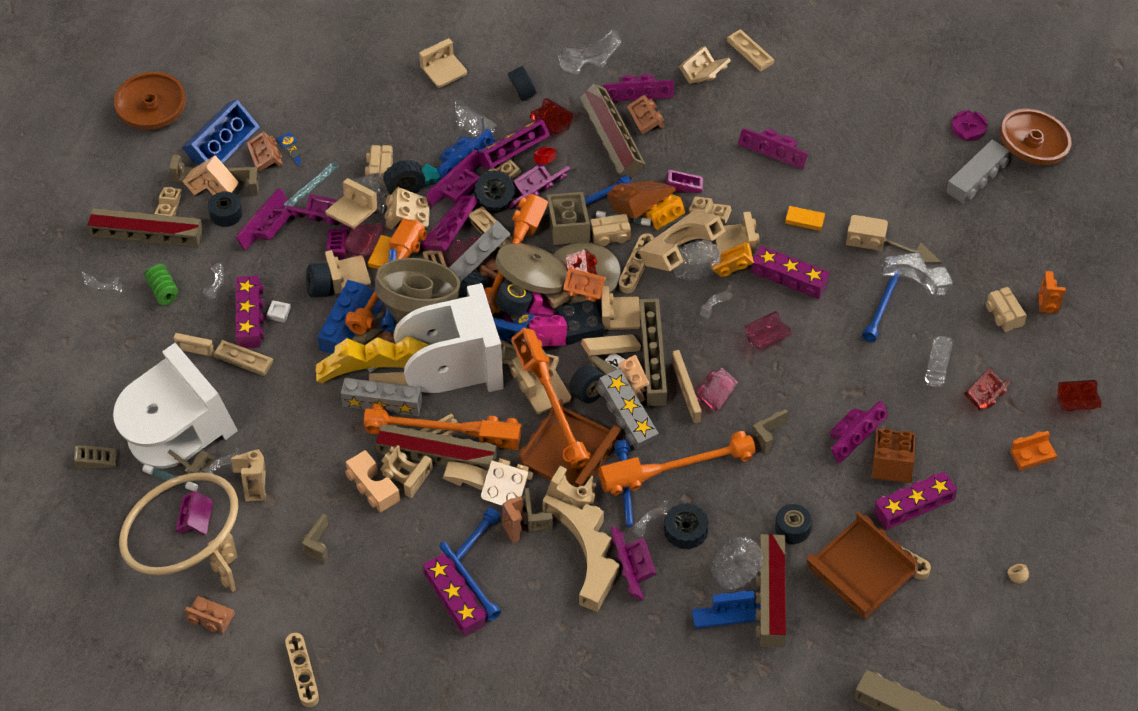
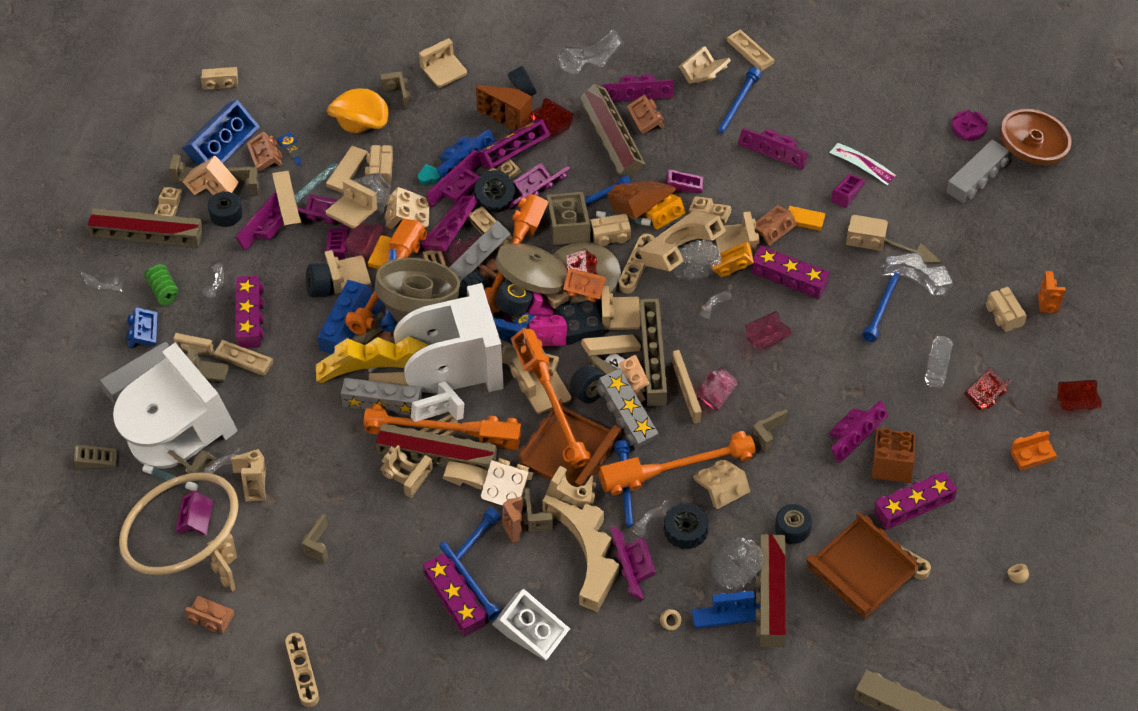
(118, 380): none -> light grey brick
(142, 327): none -> blue bracket
(150, 100): dark orange dish -> none
(209, 370): none -> dark tan bracket
(219, 78): none -> tan bracket
(278, 311): white tile -> none
(286, 198): none -> tan sticker
(347, 168): none -> tan tile
(359, 110): none -> light orange piece
(380, 493): light nougat arch -> none
(395, 81): none -> dark tan bracket
(404, 175): black wheel -> none
(444, 402): none -> white bracket
(471, 120): clear bracket -> none
(504, 105): none -> dark orange slope
(531, 625): none -> white slope
(544, 155): red beam -> none
(664, 615): none -> tan piece
(723, 482): none -> tan bracket
(752, 76): none -> blue piece
(775, 224): none -> nougat bracket
(845, 191): none -> magenta slope
(863, 162): none -> sticker

